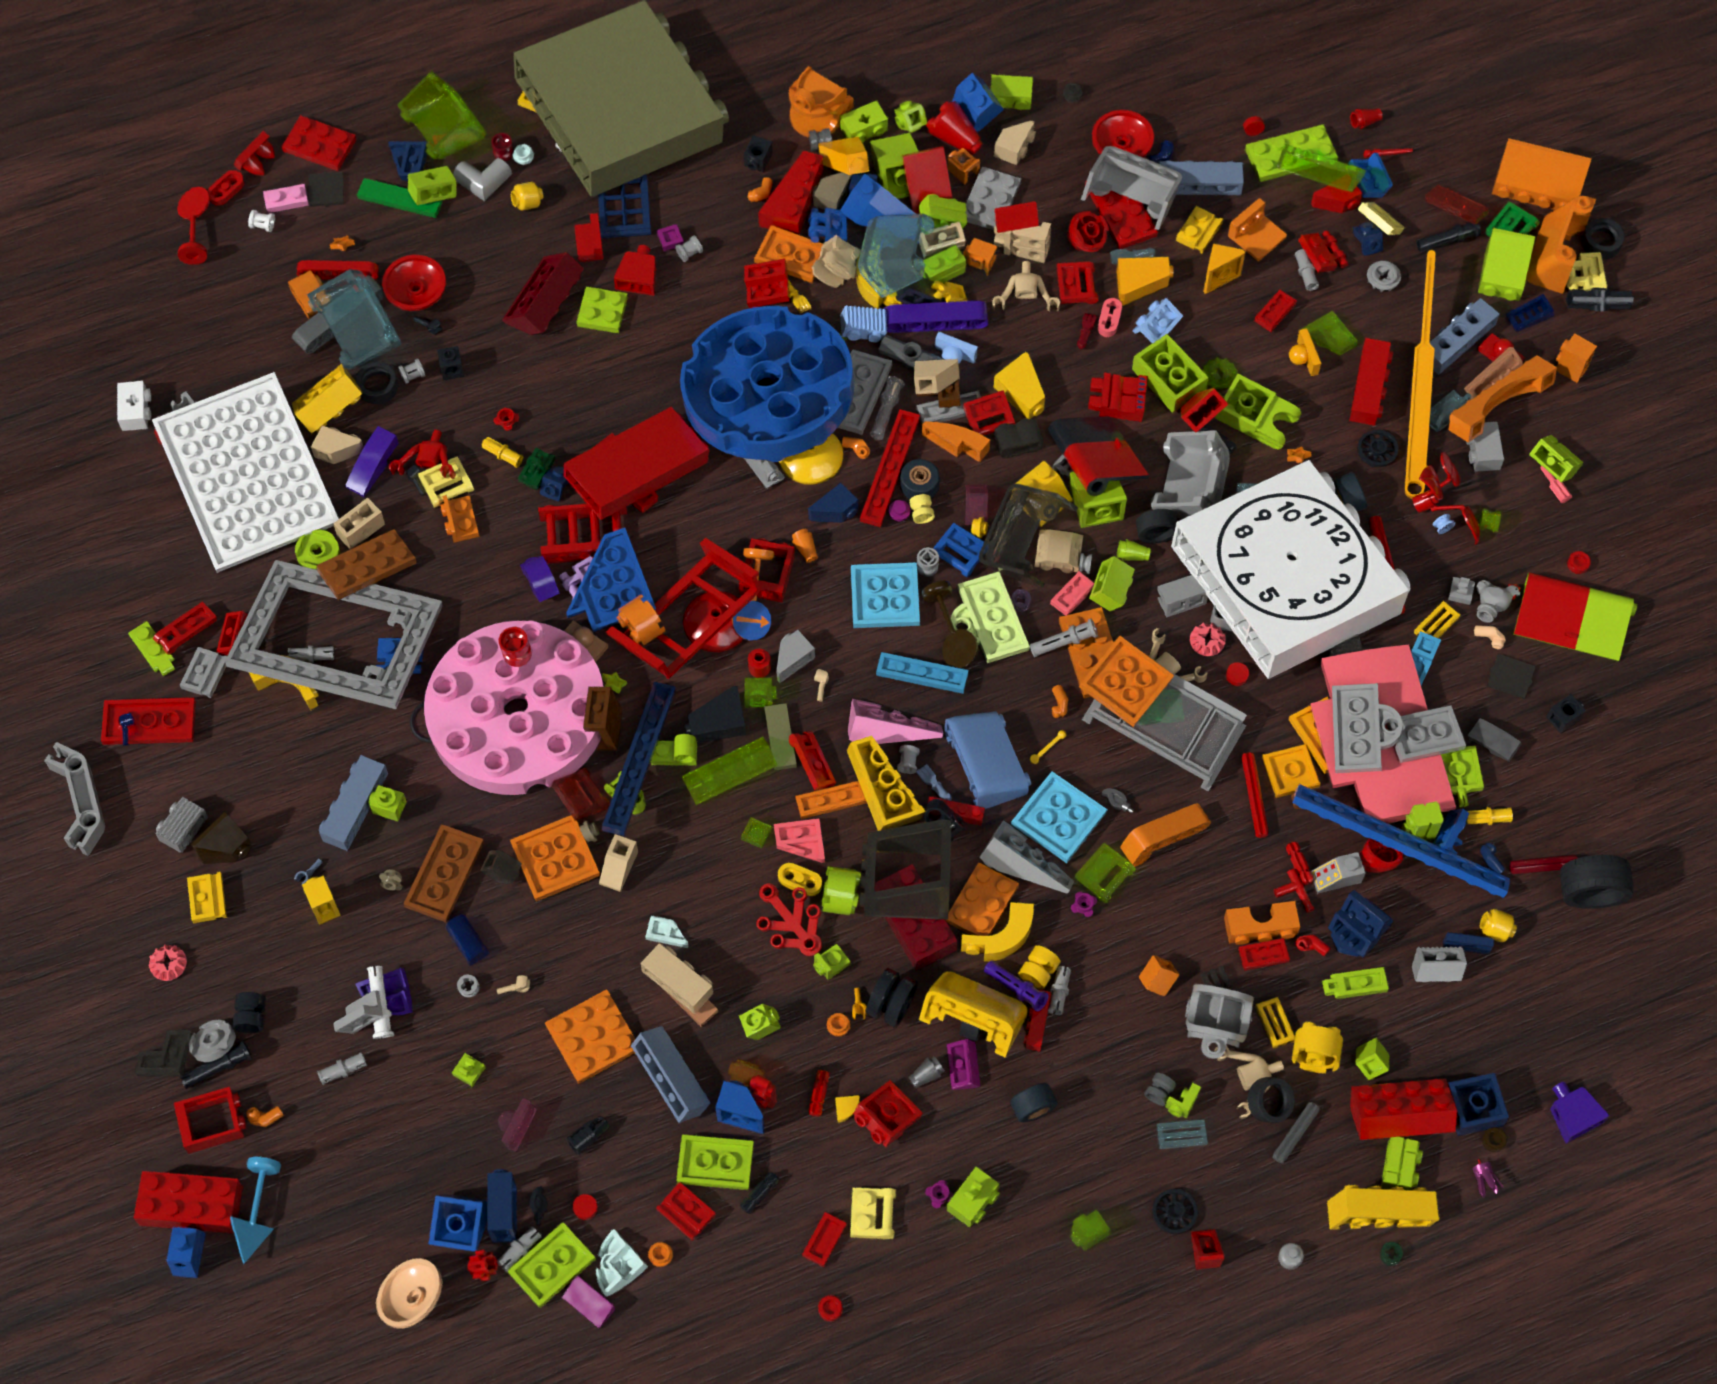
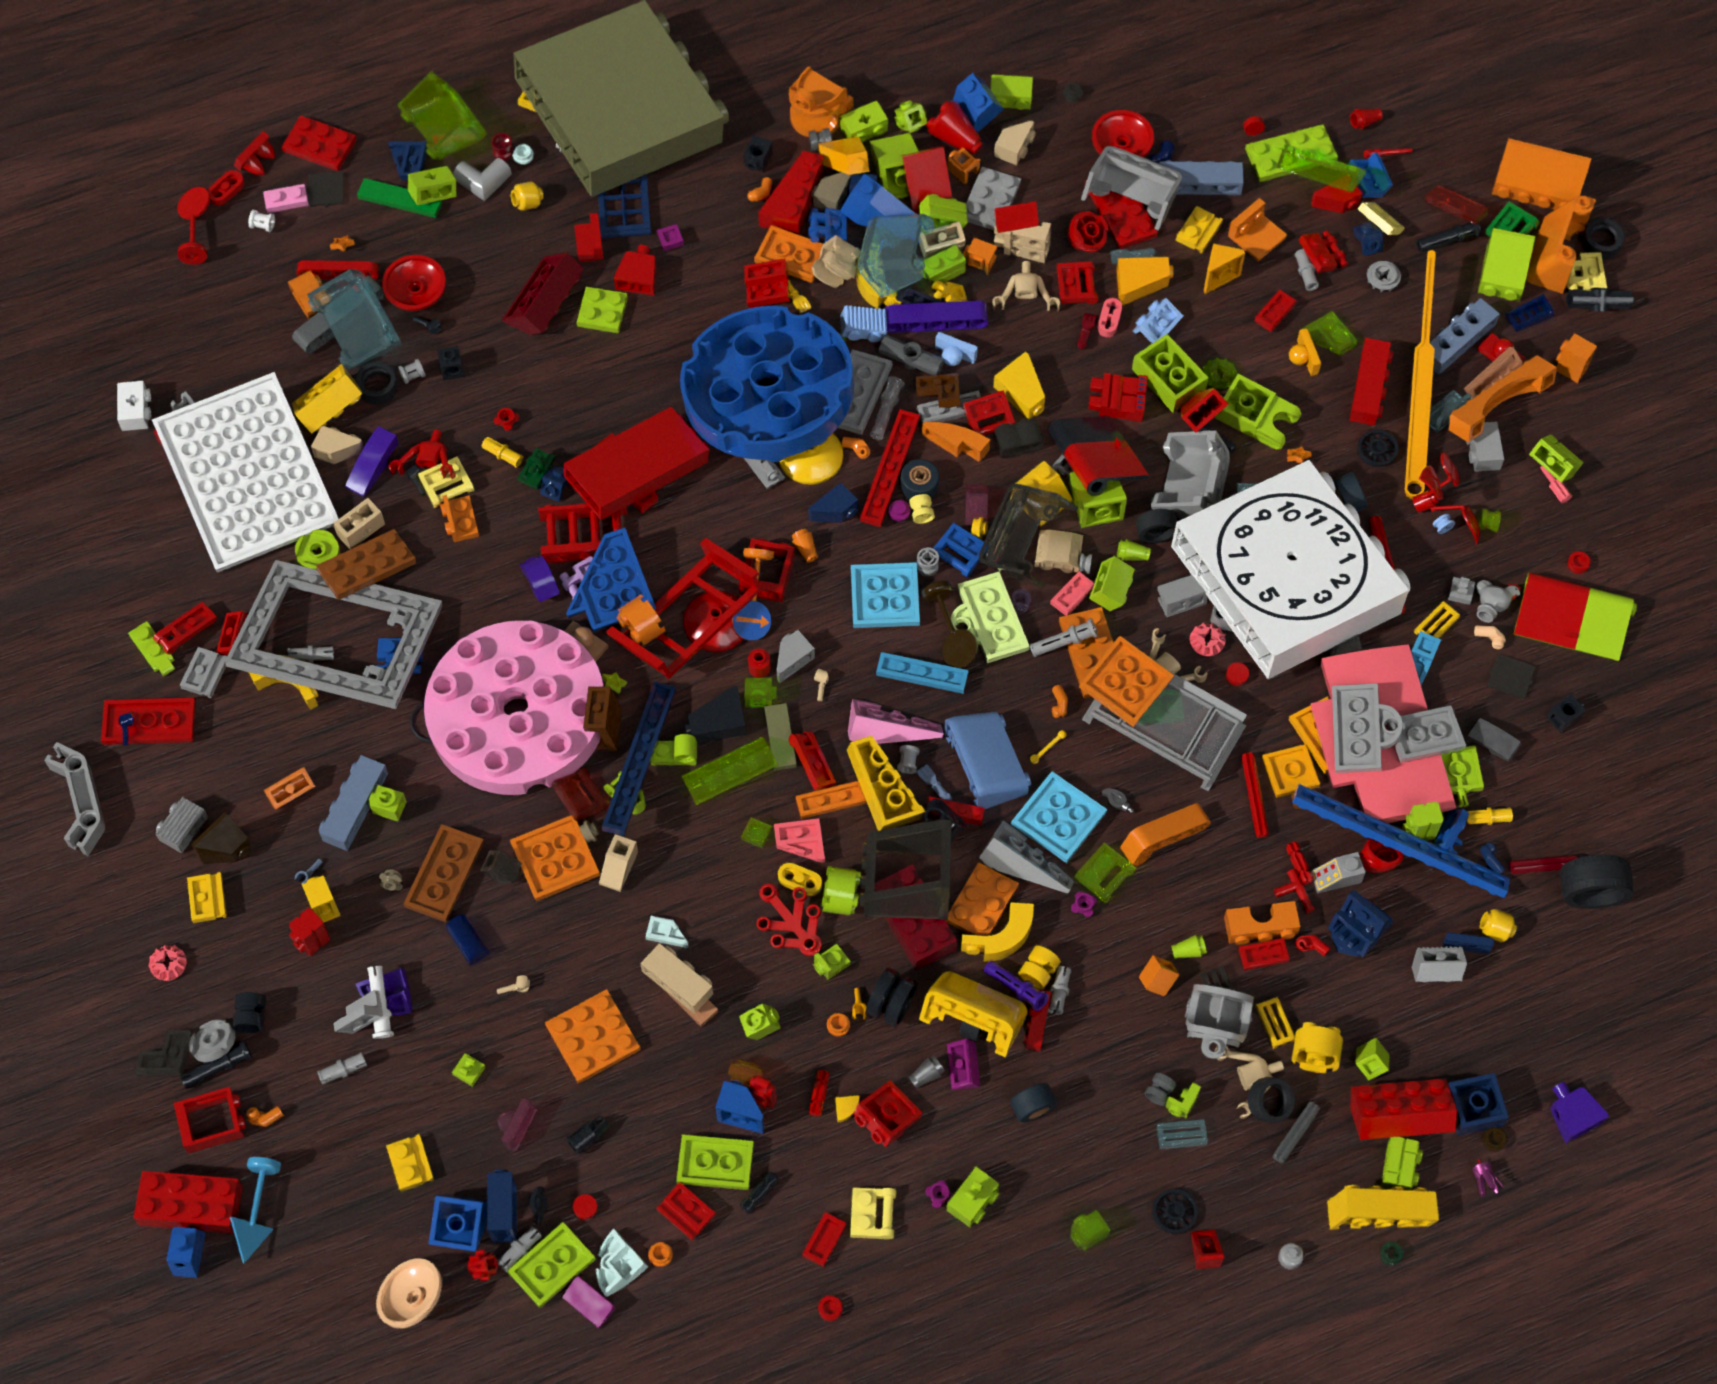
(289, 788): none -> orange brick
(308, 932): none -> red brick
(410, 1163): none -> yellow plate
(461, 983): light grey bush -> none
(515, 646): red wheel -> none
(670, 1074): sand blue brick -> none
(689, 248): light grey bush -> none
(935, 375): tan slope -> none
(1189, 948): none -> lime cone
(1356, 983): lime hinge -> none

